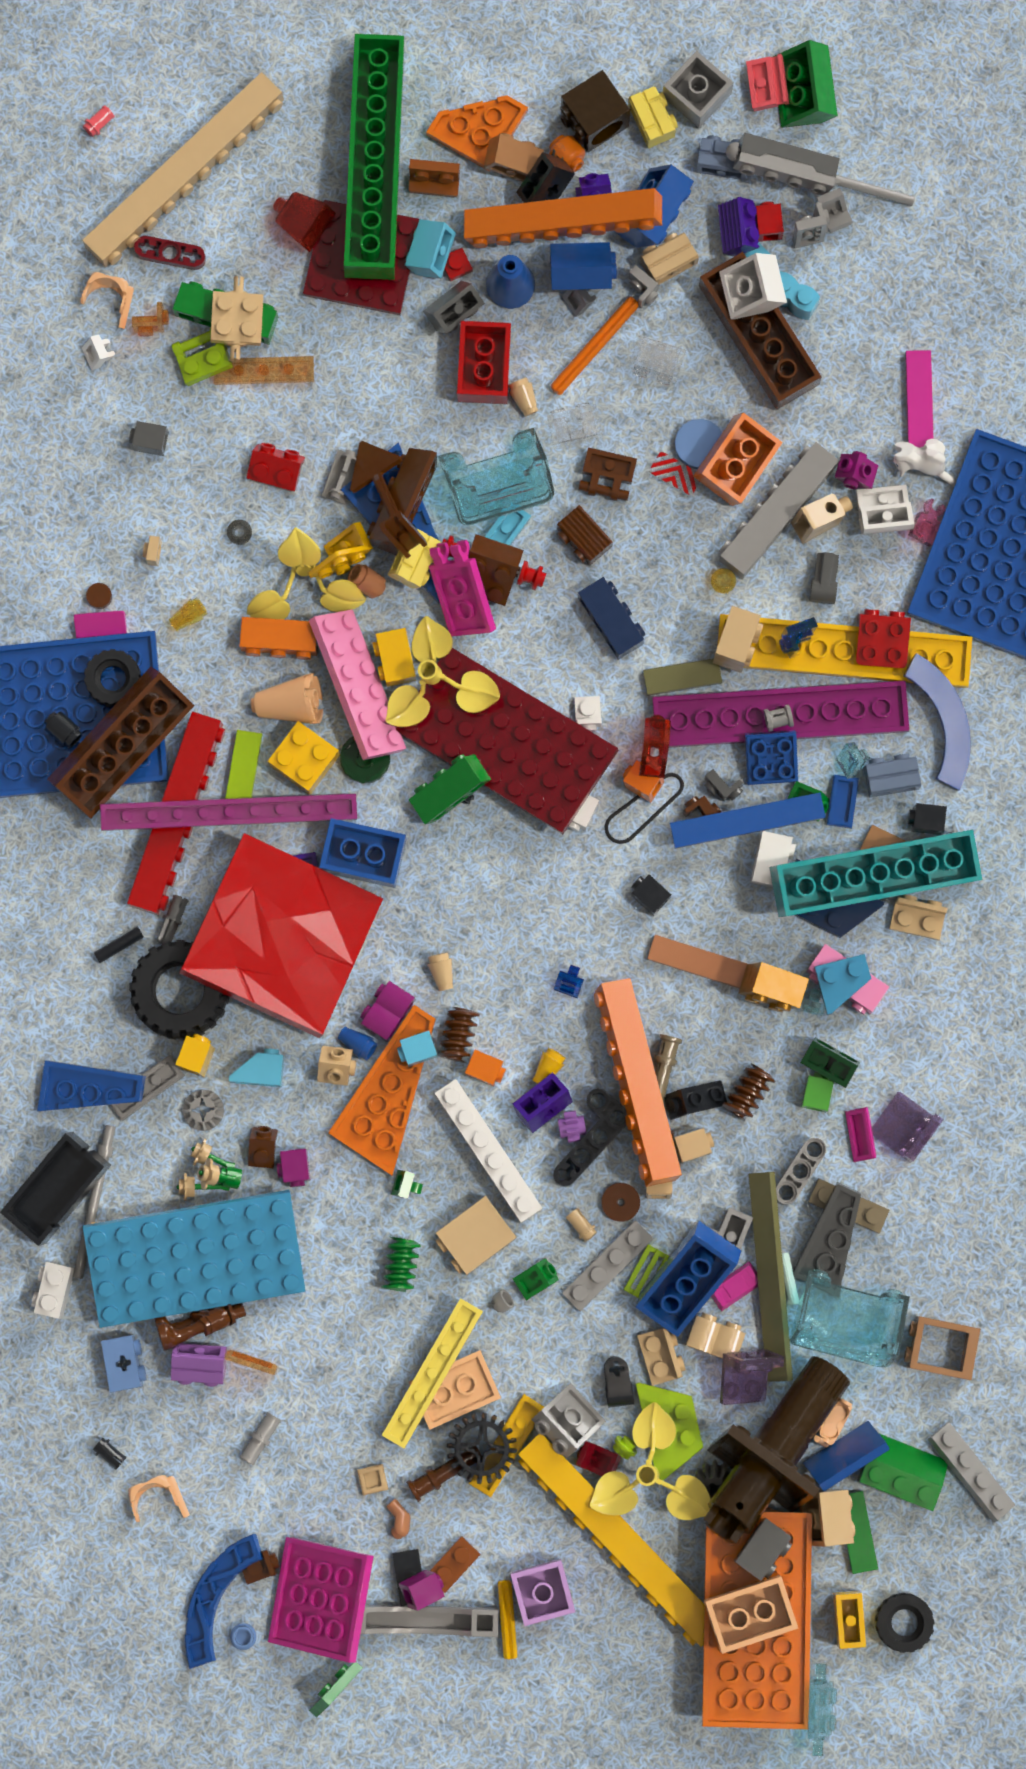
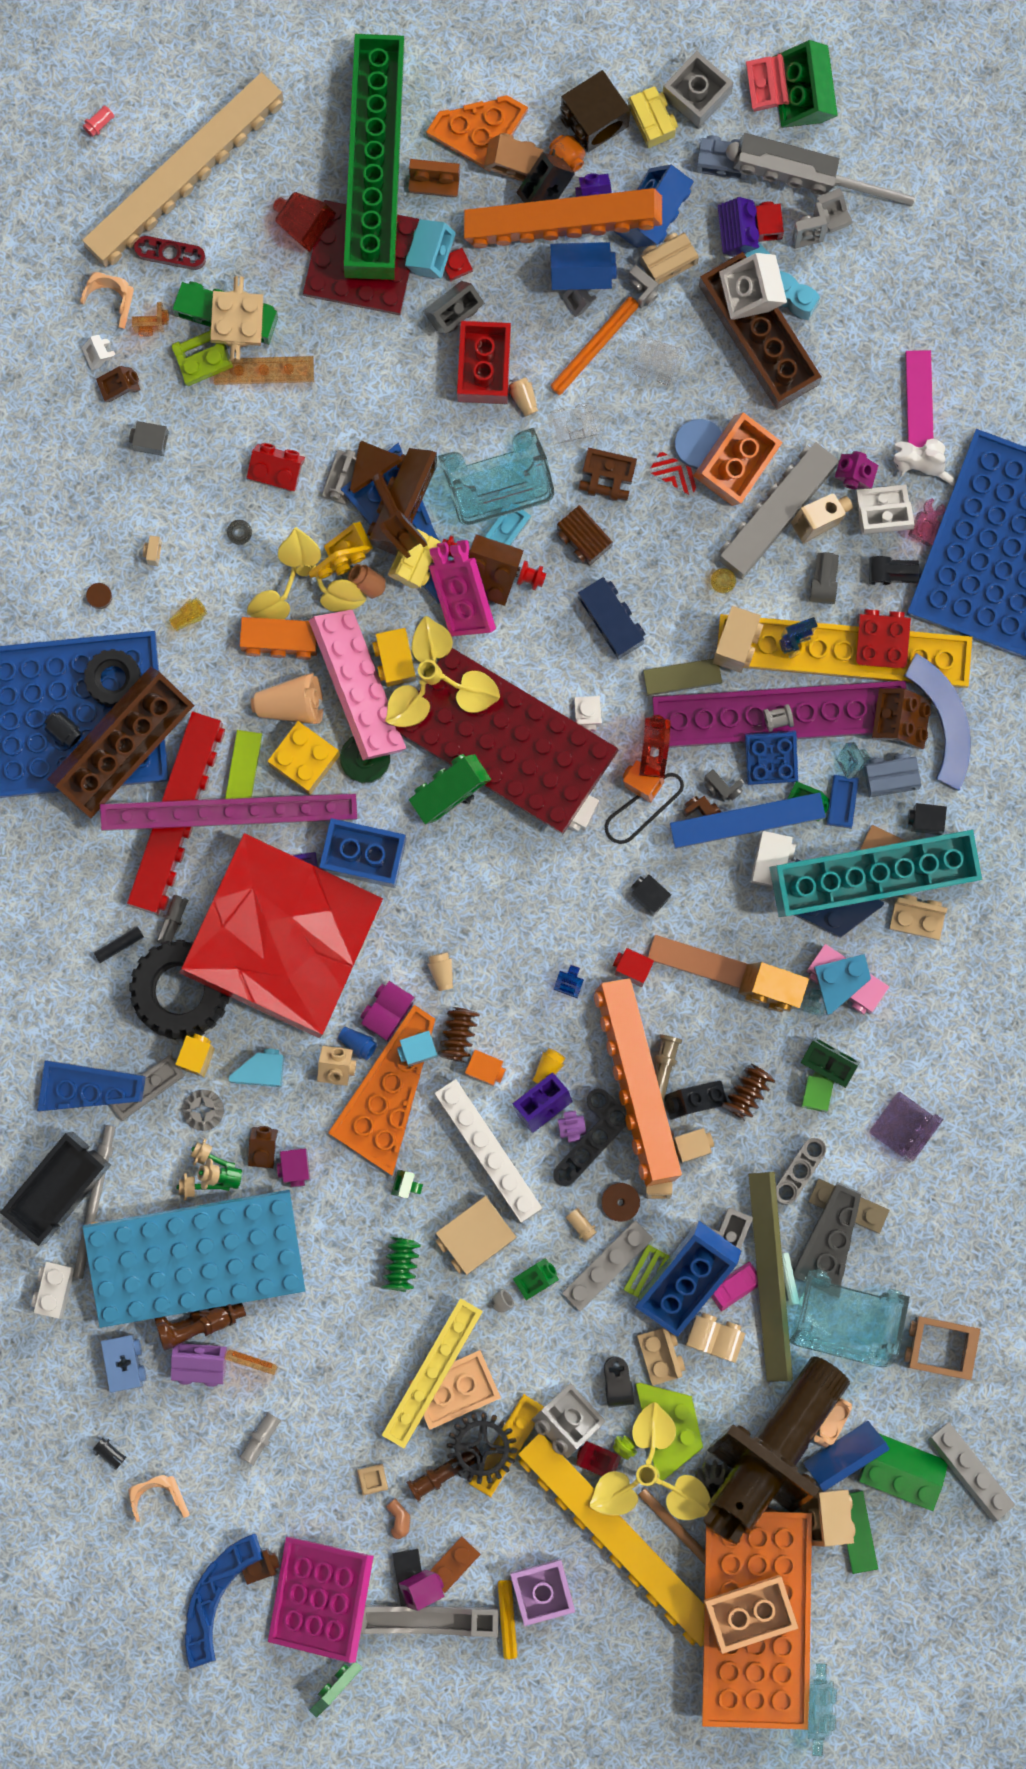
(100, 624): dark pink slope -> none
(118, 382): none -> reddish brown bracket
(243, 1636): medium blue plate -> none
(510, 283): blue cone -> none
(633, 966): none -> red brick
(672, 1523): none -> medium nougat bar
(746, 1375): clear purple bracket -> none
(763, 1549): dark grey brick -> none
(849, 1619): yellow brick -> none
(860, 1134): dark pink tile -> none
(888, 571): none -> black piece
(902, 717): none -> reddish brown bracket
(918, 1637): black tyre -> none

